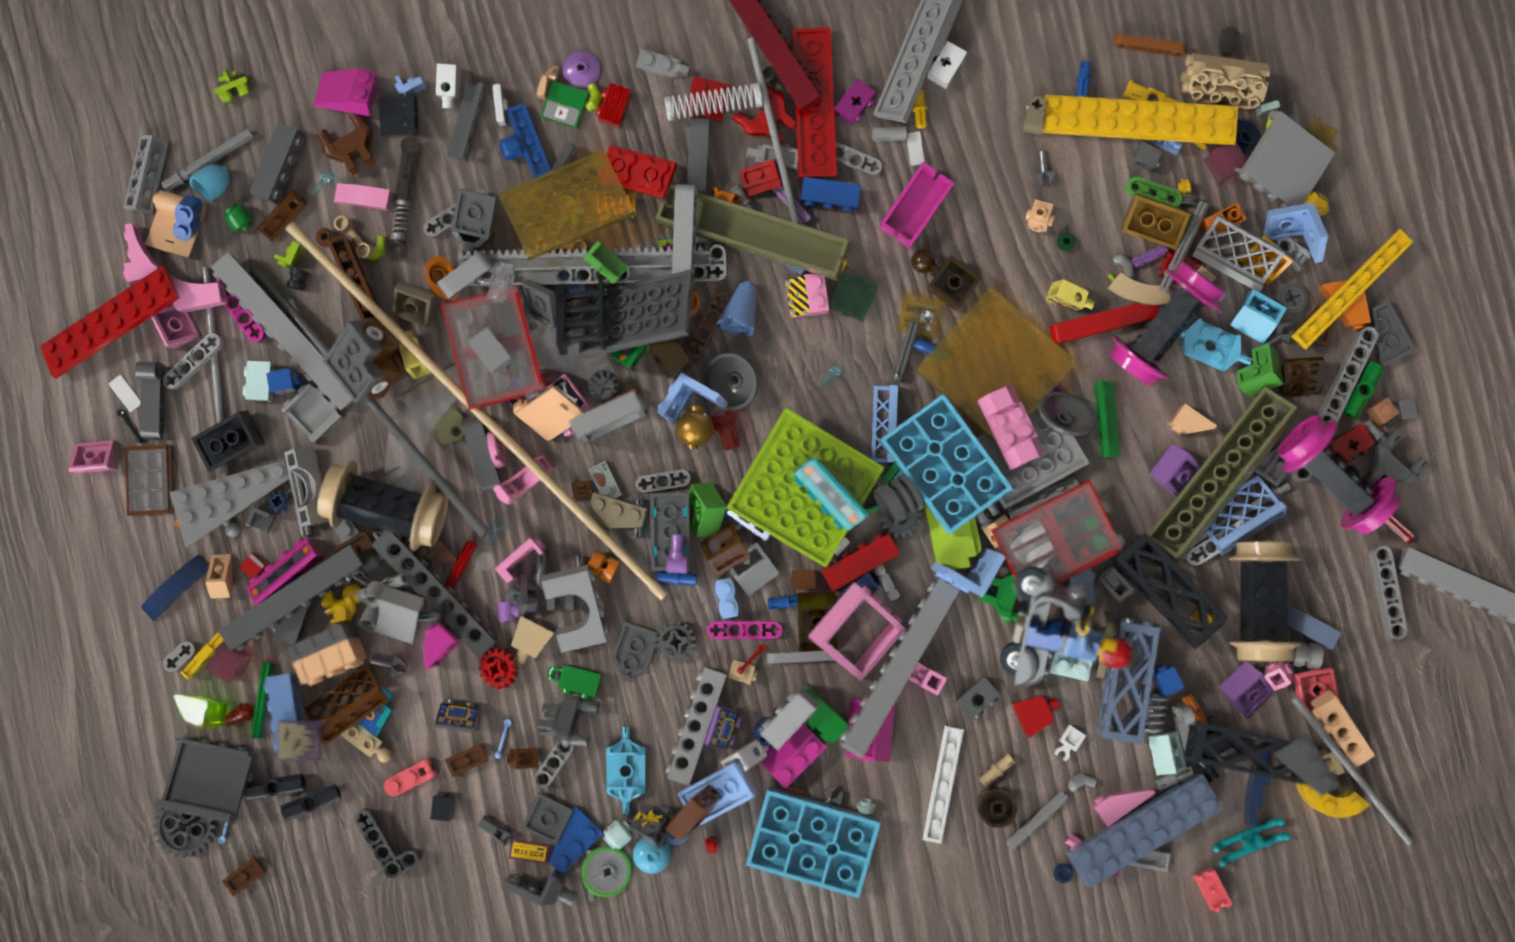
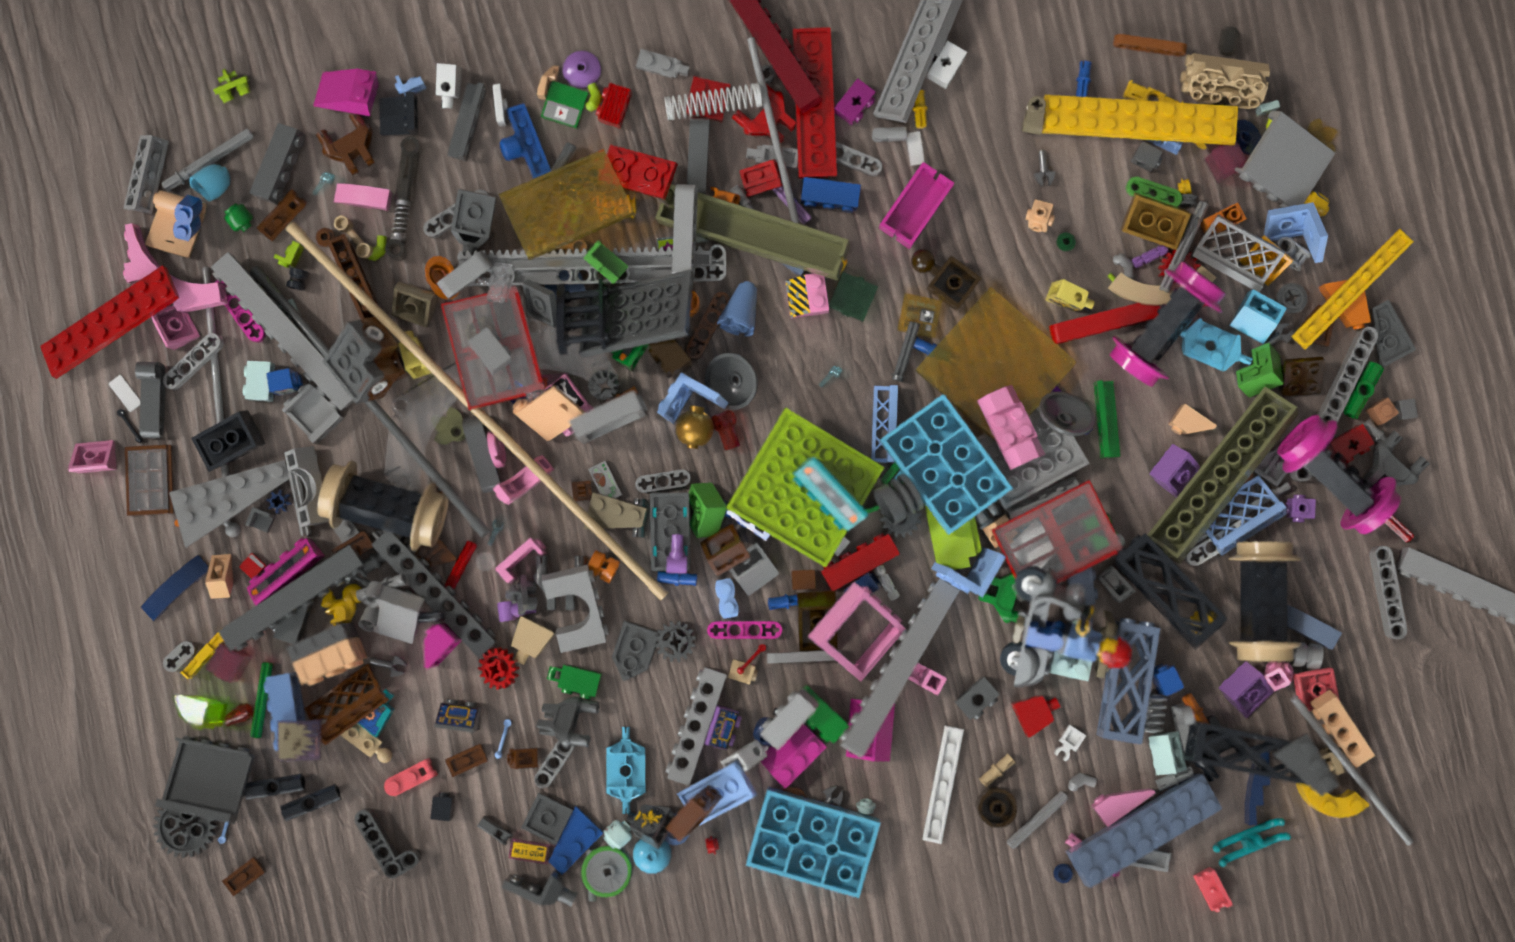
(1300, 508): none -> medium lavender brick

